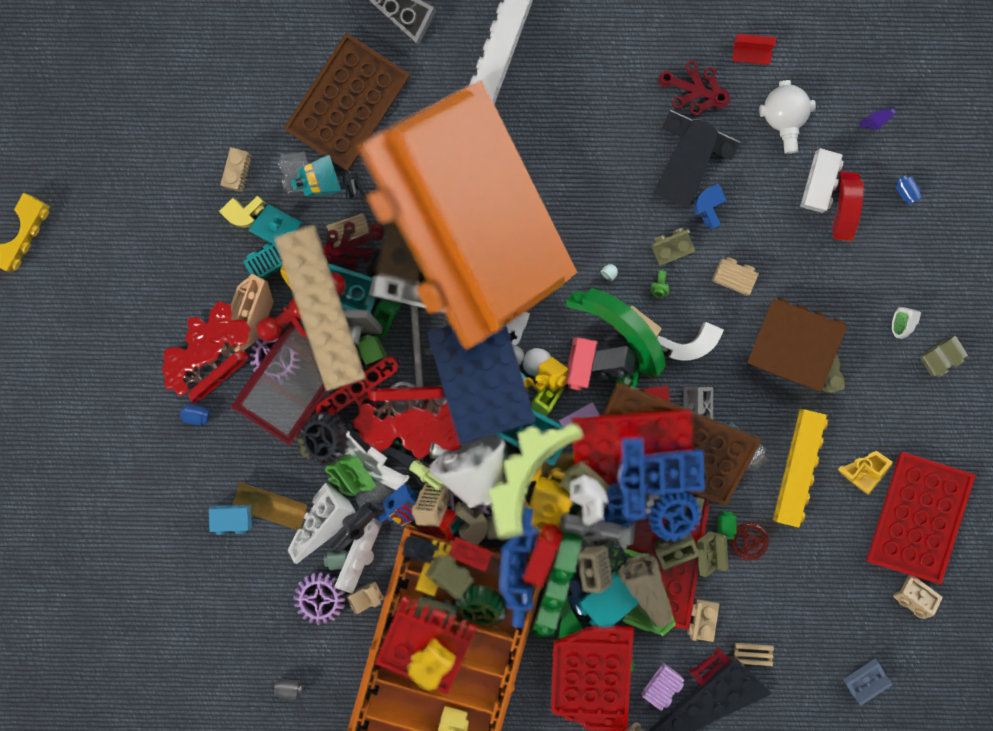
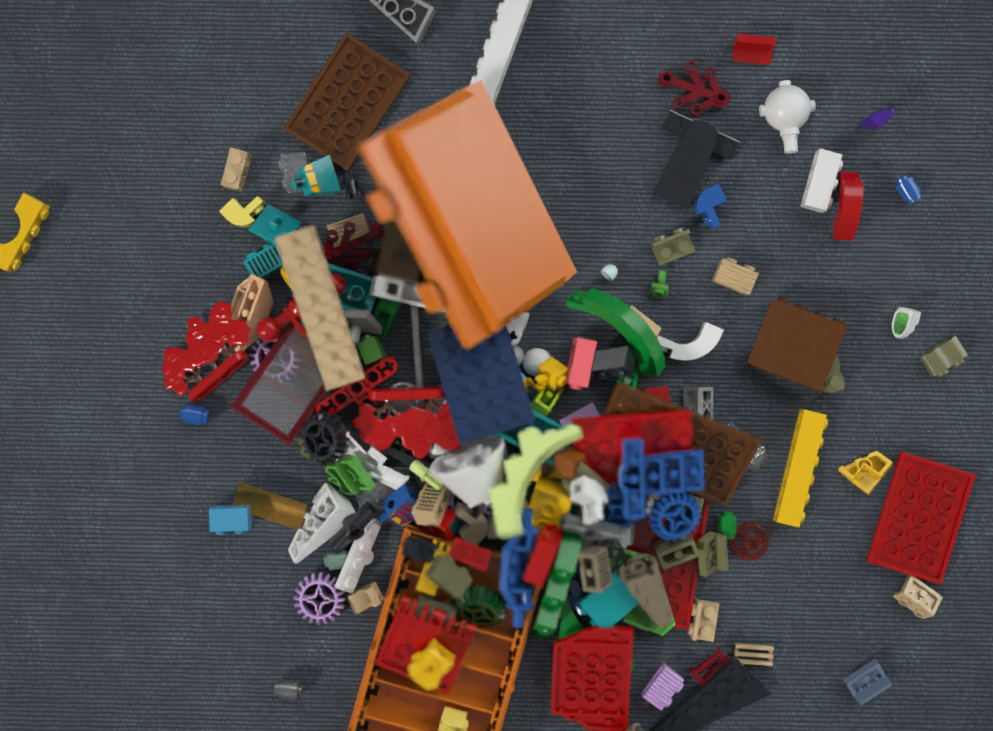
(566, 462): none -> dark orange panel

